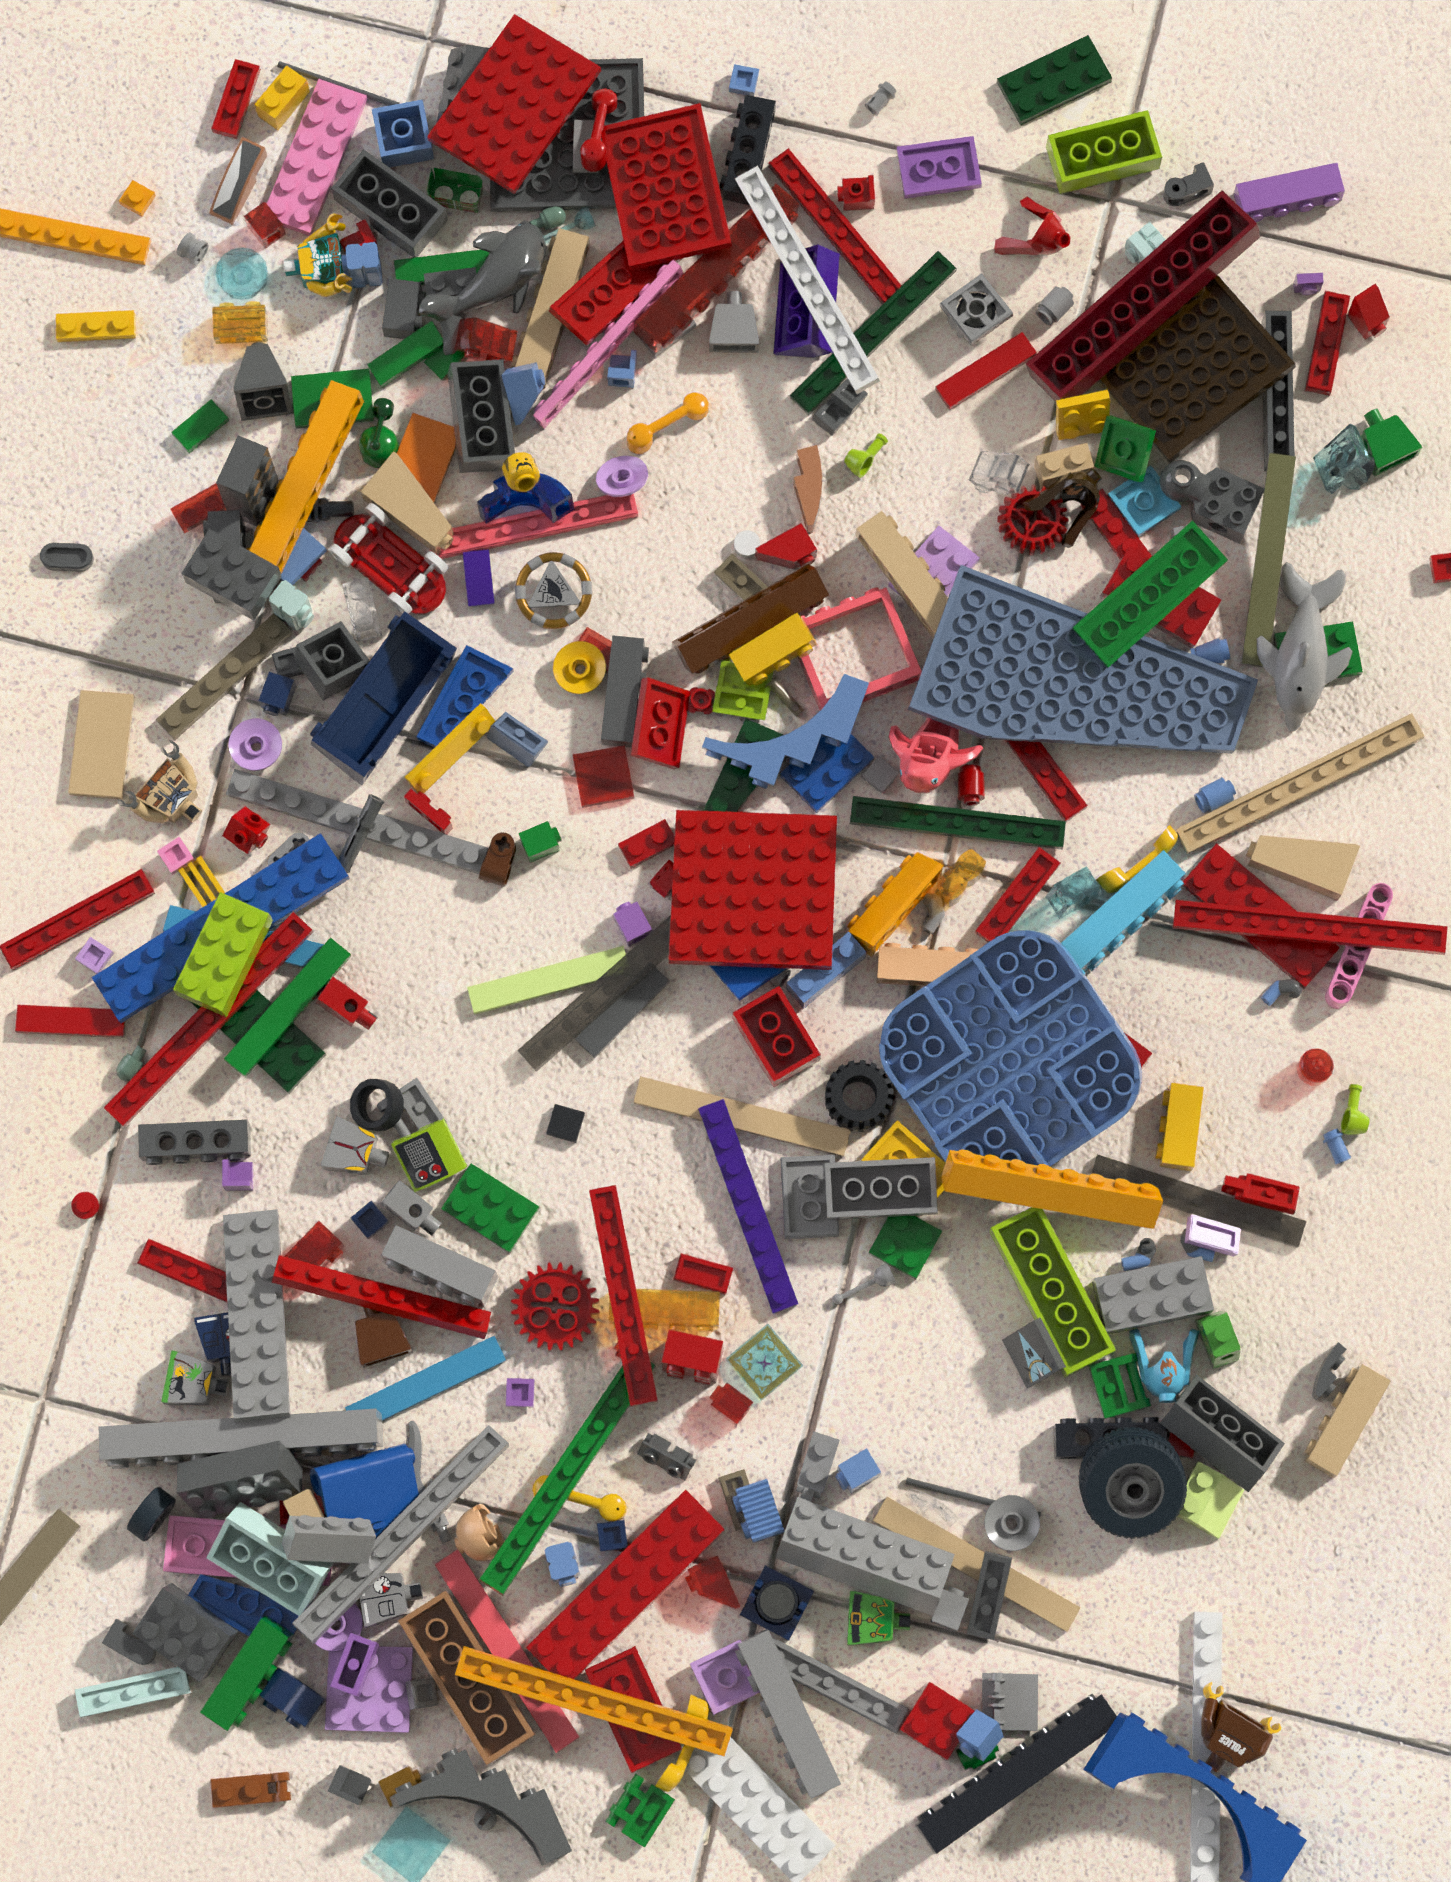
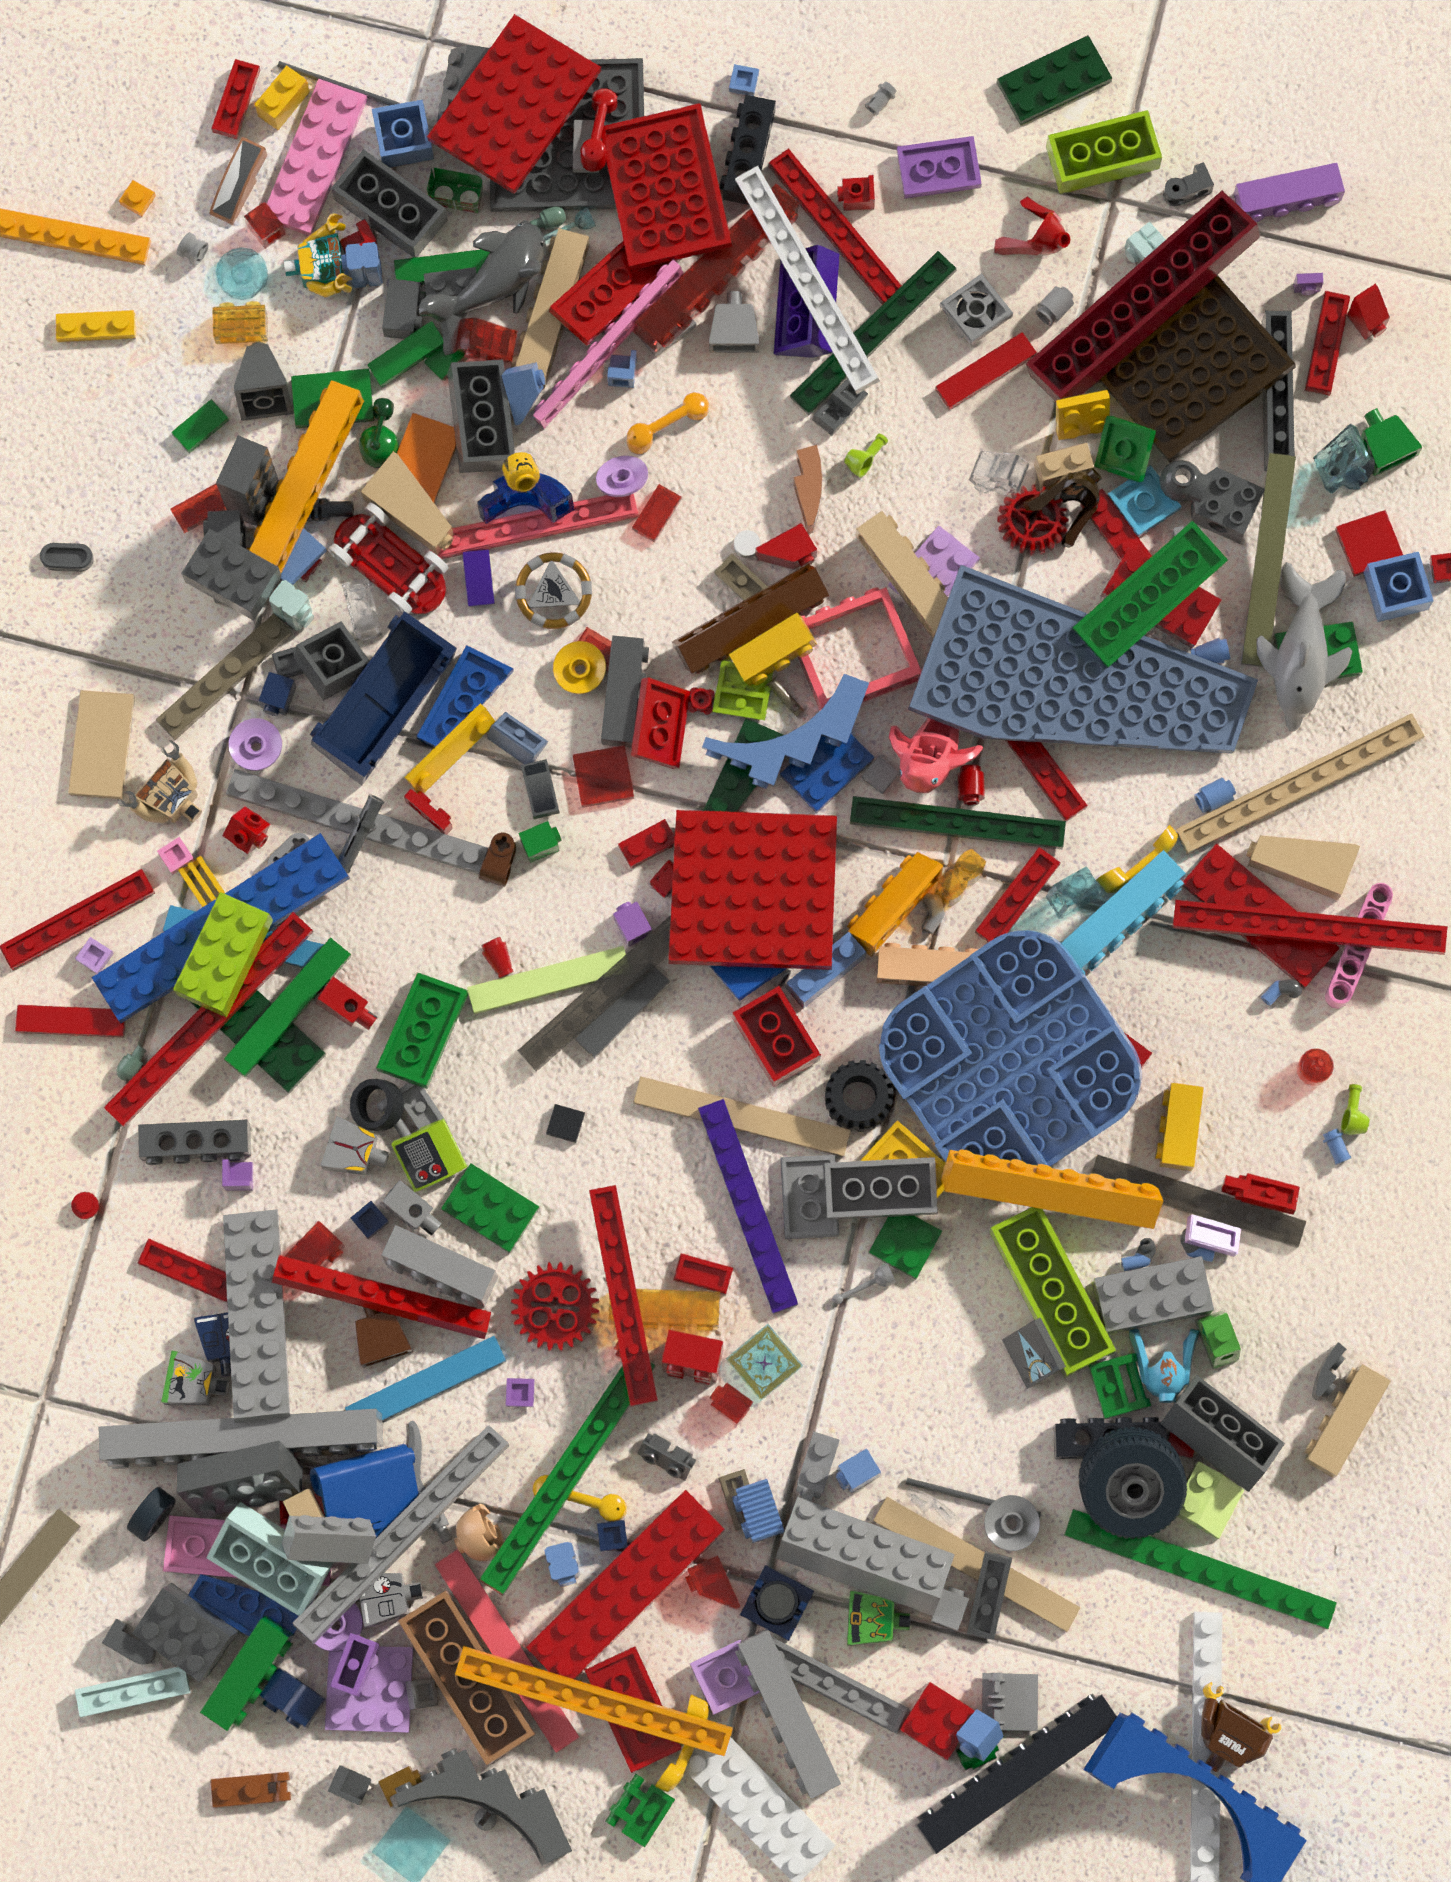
(422, 1030): none -> green plate
(498, 956): none -> red cone
(540, 789): none -> slope
(656, 513): none -> clear red tile
(1205, 1571): none -> green plate
(1368, 541): none -> red tile
(1398, 586): none -> medium blue brick

